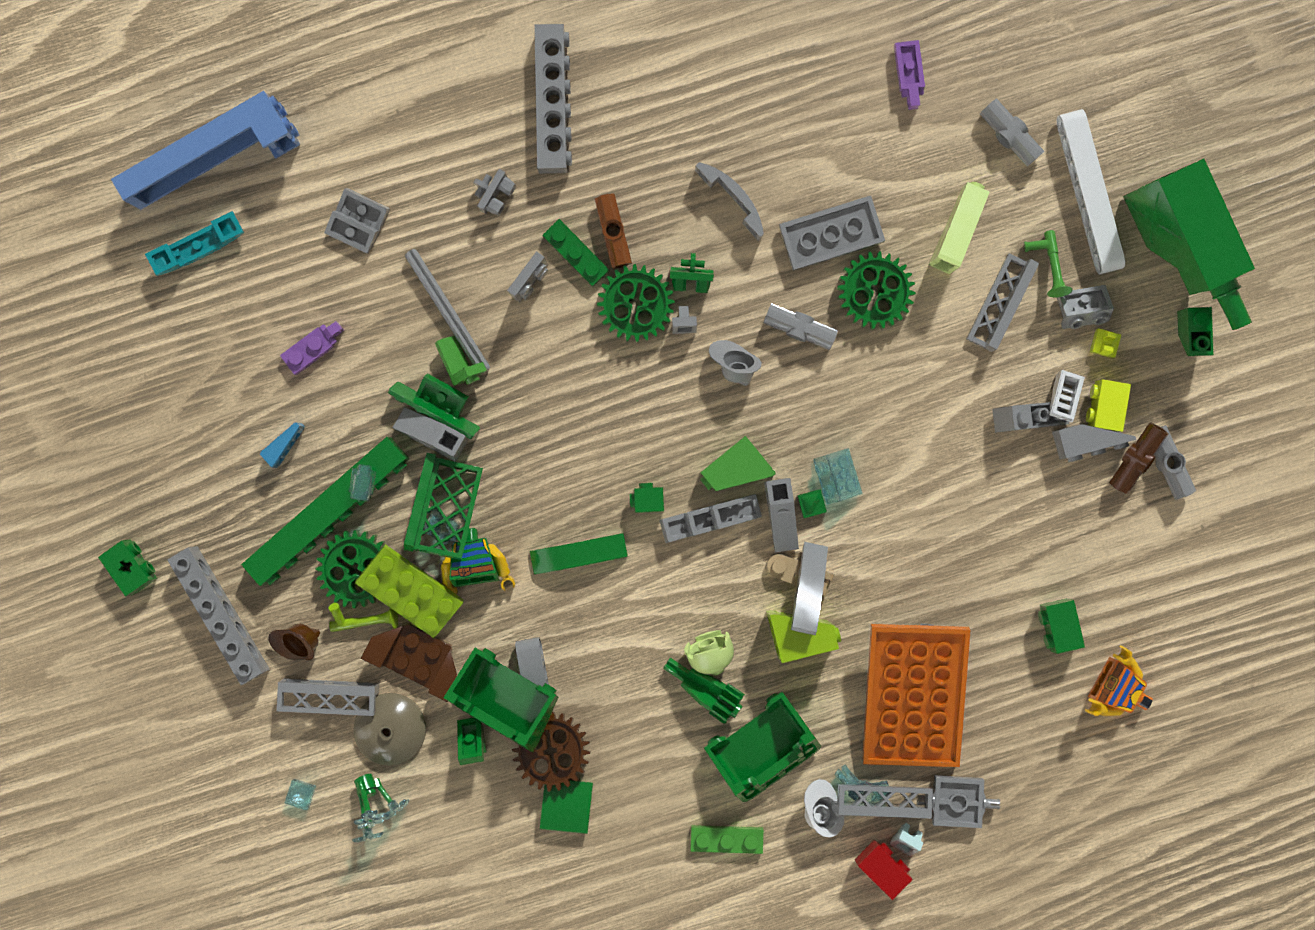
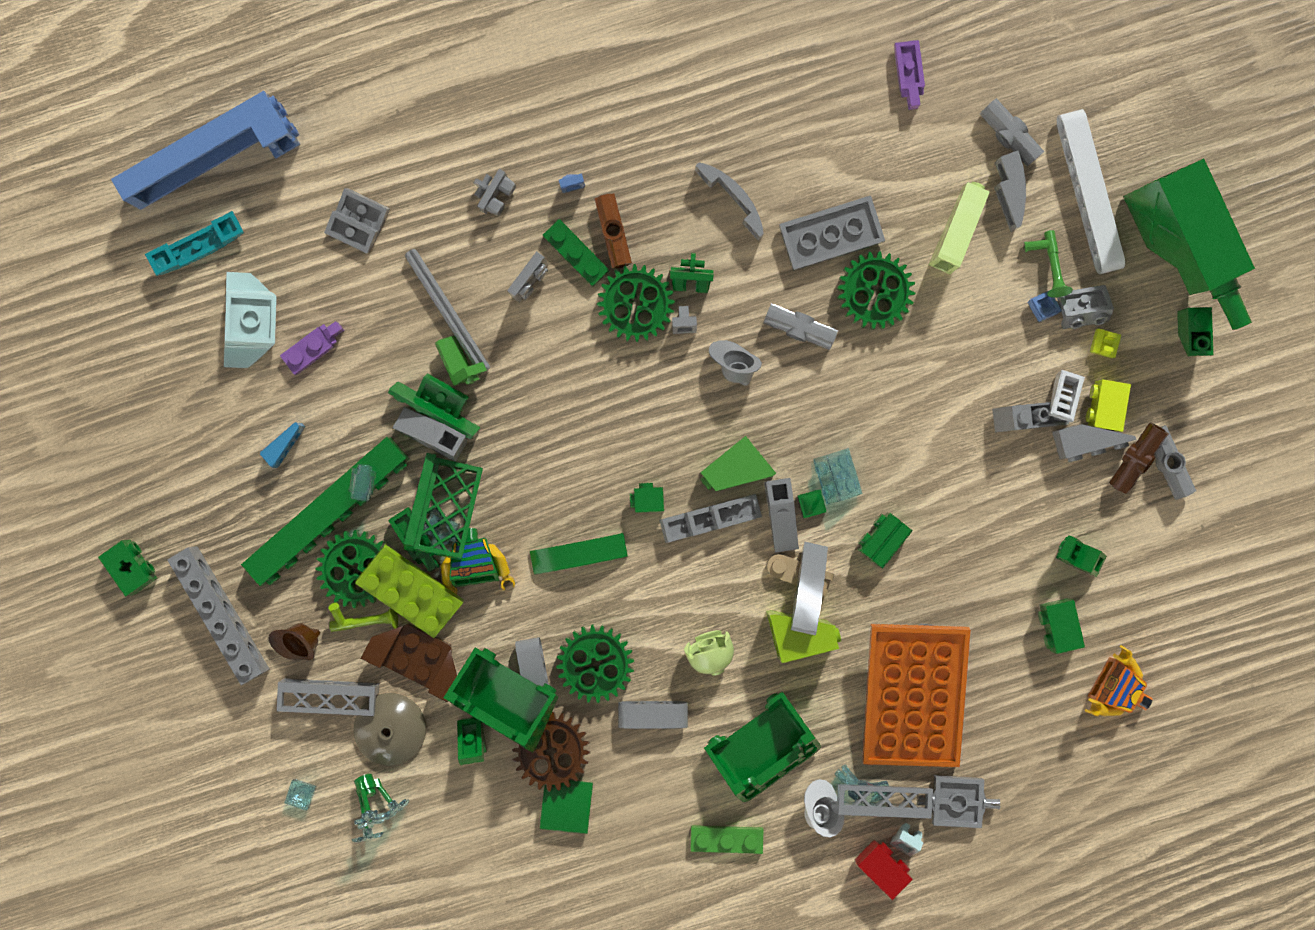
(248, 320): none -> light aqua piece
(400, 525): none -> green hinge
(548, 37): light grey brick -> none
(571, 182): none -> medium blue tile
(603, 684): none -> green gear
(652, 714): none -> light grey beam
(708, 691): green piece -> none
(884, 539): none -> green brick
(1010, 306): light grey fence -> none
(1012, 189): none -> light grey slope
(1044, 306): none -> medium blue tile
(1081, 556): none -> green brick

